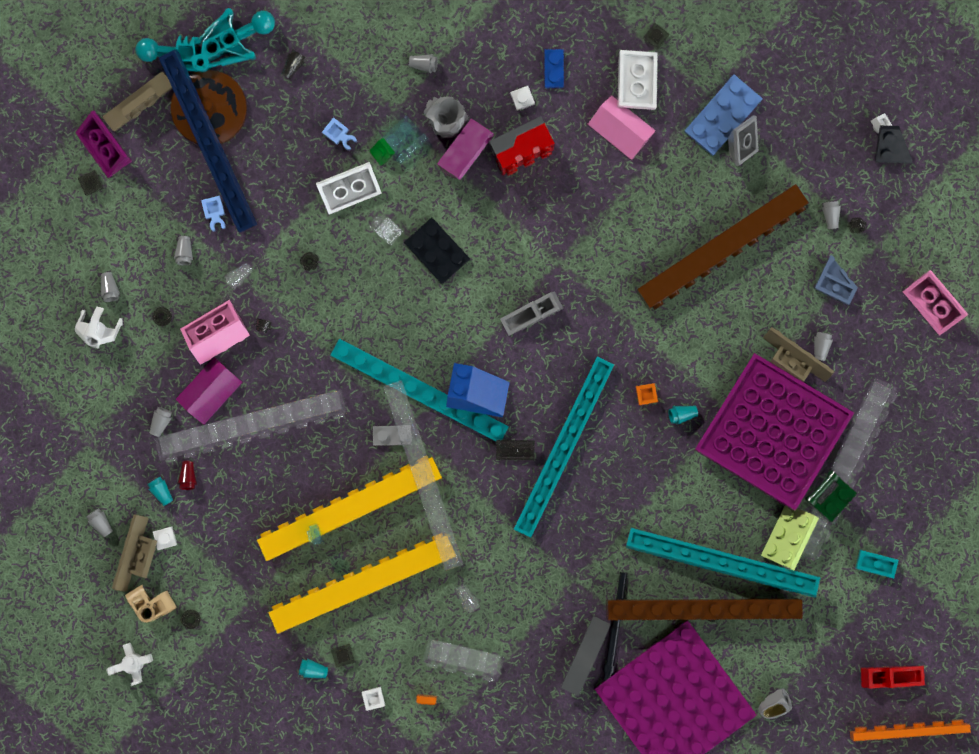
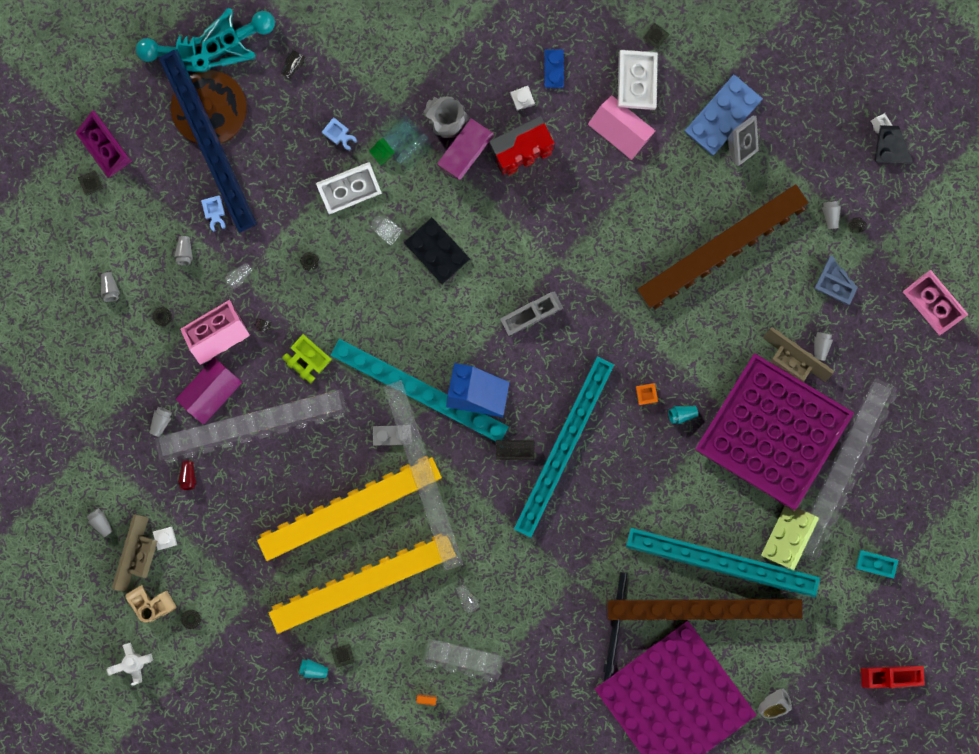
(95, 332): white piece -> none
(138, 101): dark tan bracket -> none
(160, 490): teal cone -> none
(309, 353): none -> lime plate
(314, 534): clear light blue plate -> none
(373, 698): white plate -> none
(424, 62): light grey cone -> none
(585, 656): dark grey slope -> none
(835, 501): dark green plate -> none
(917, 729): orange plate -> none

